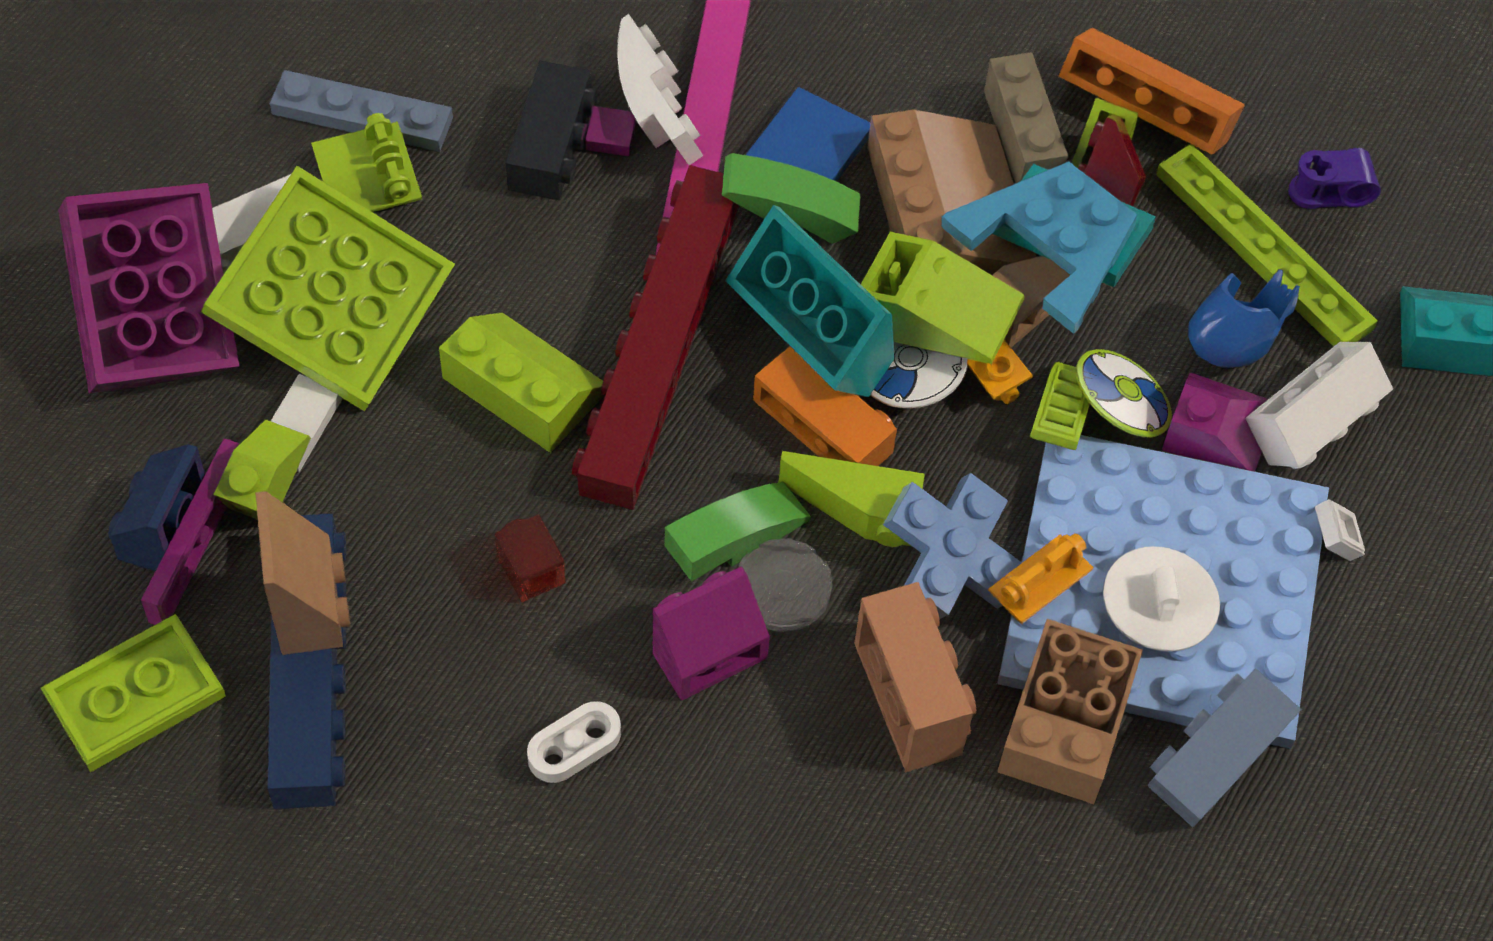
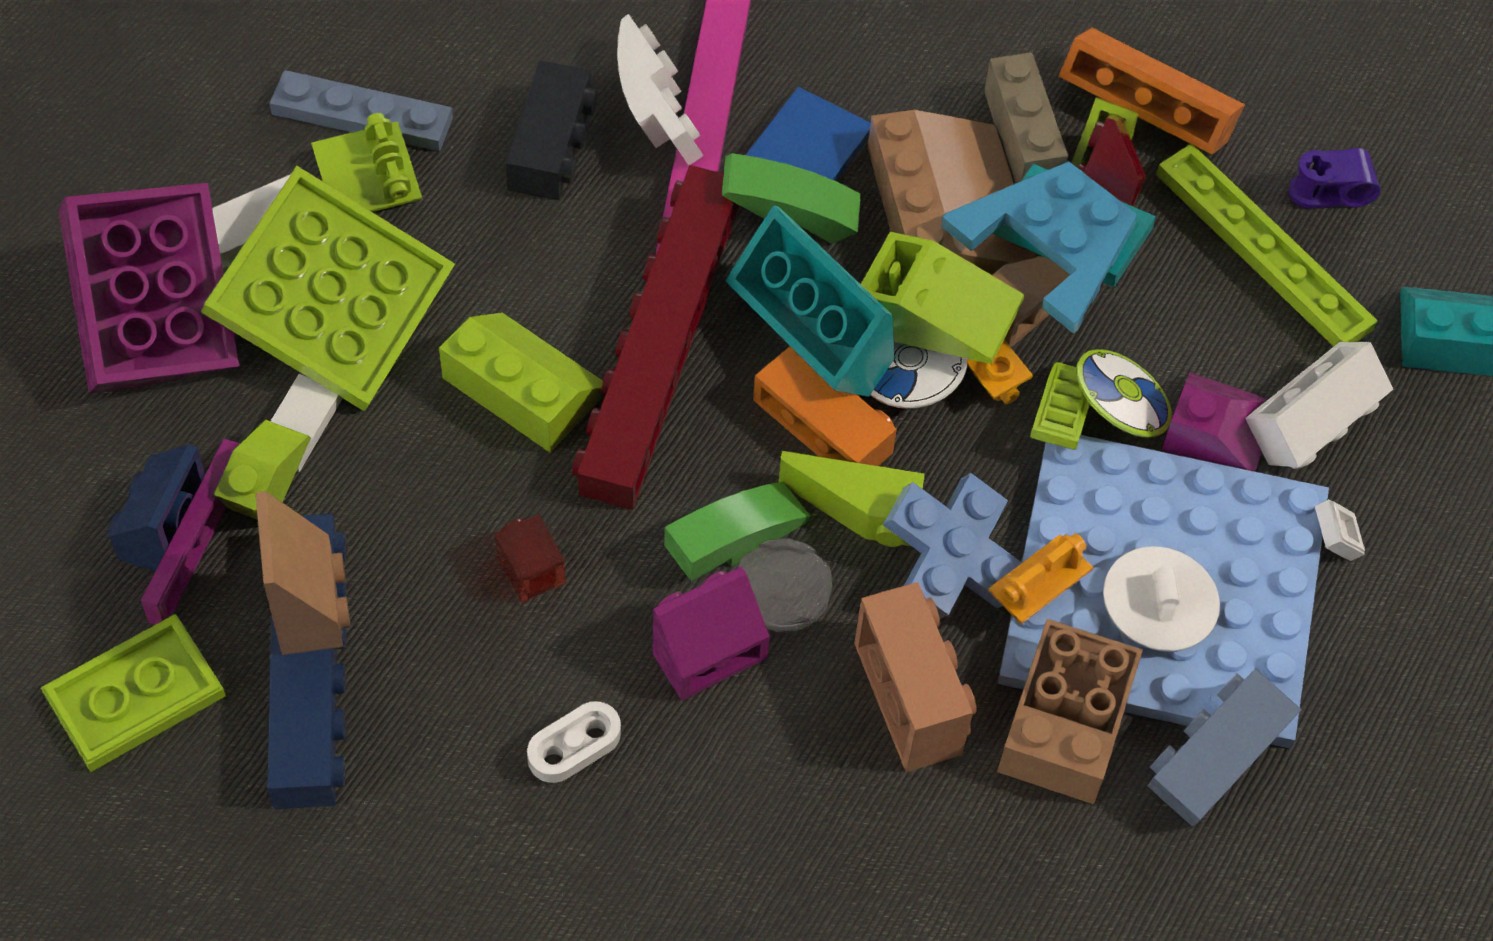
(611, 131): magenta tile -> none
(1237, 331): blue helmet -> none

